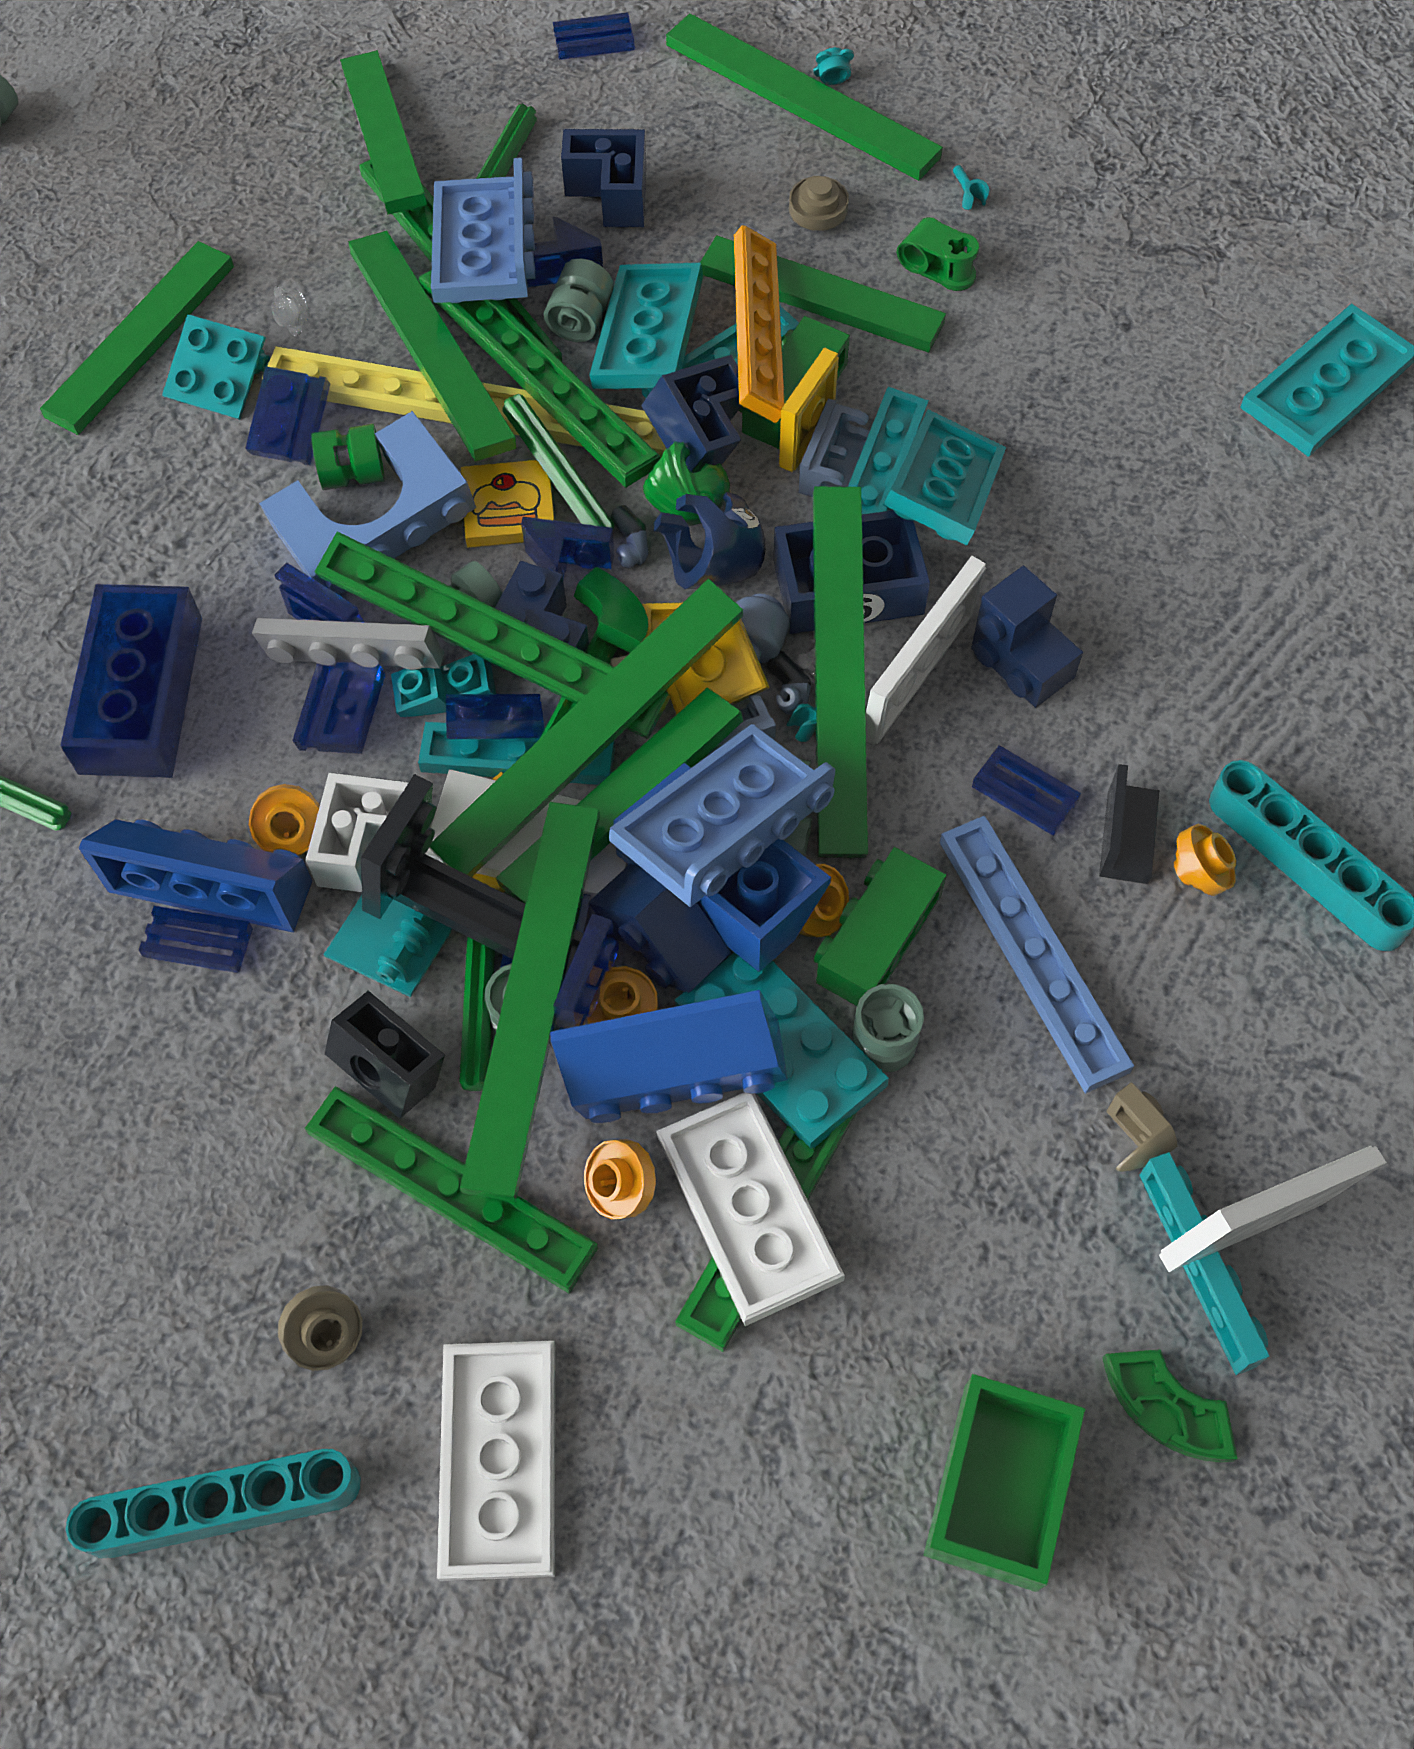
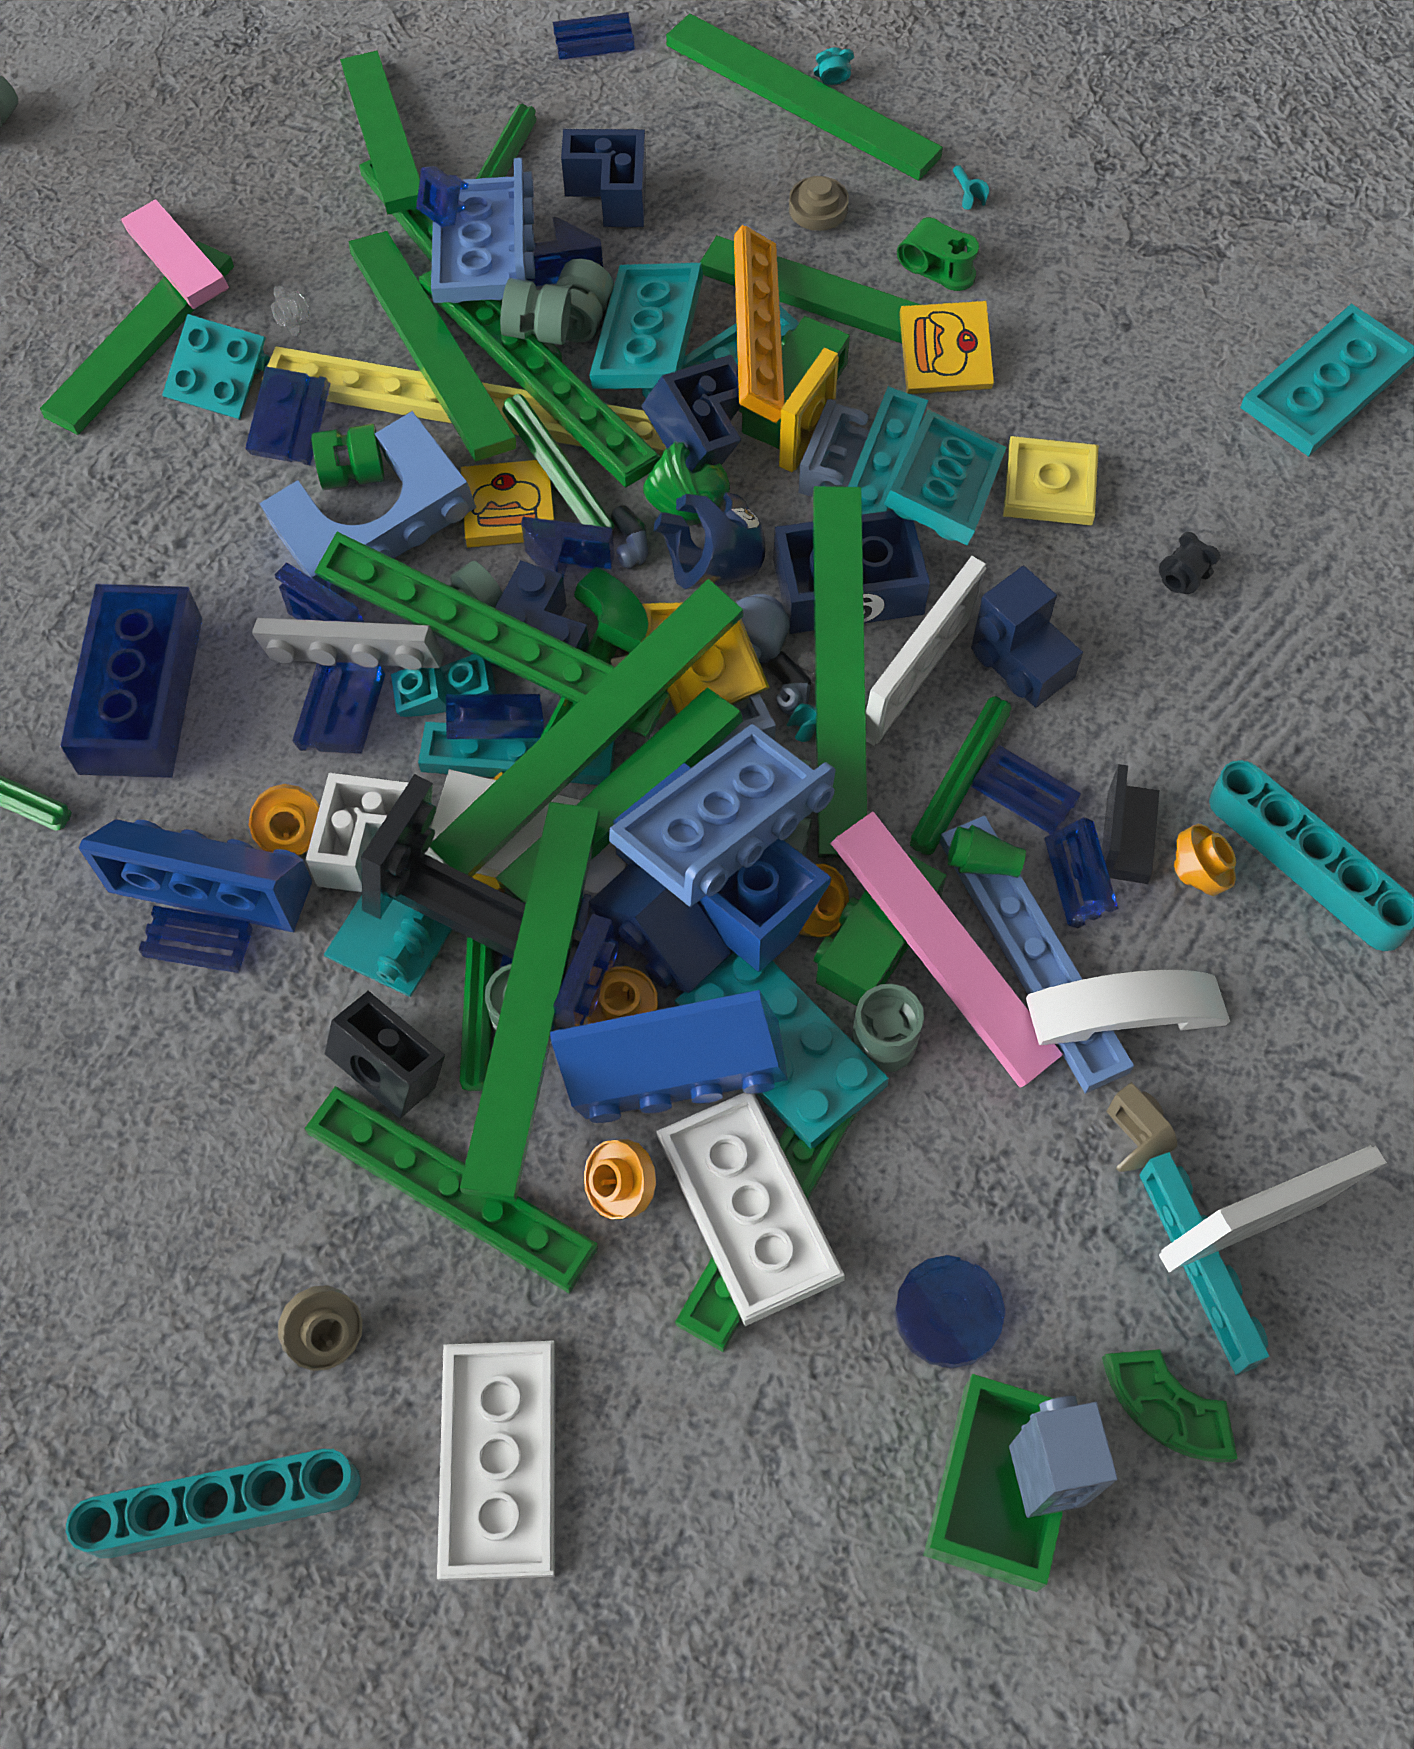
(175, 254): none -> bright pink tile
(440, 195): none -> clear blue tile
(536, 311): none -> sand green wheel
(940, 1329): none -> clear blue tile
(945, 948): none -> bright pink tile
(946, 347): none -> yellow tile
(960, 775): none -> green axle
(983, 853): none -> green cone
(1051, 480): none -> light yellow plate
(1062, 1457): none -> sand blue brick
(1087, 867): none -> clear blue tile
(1125, 1002): none -> white slope
(1188, 564): none -> black brick

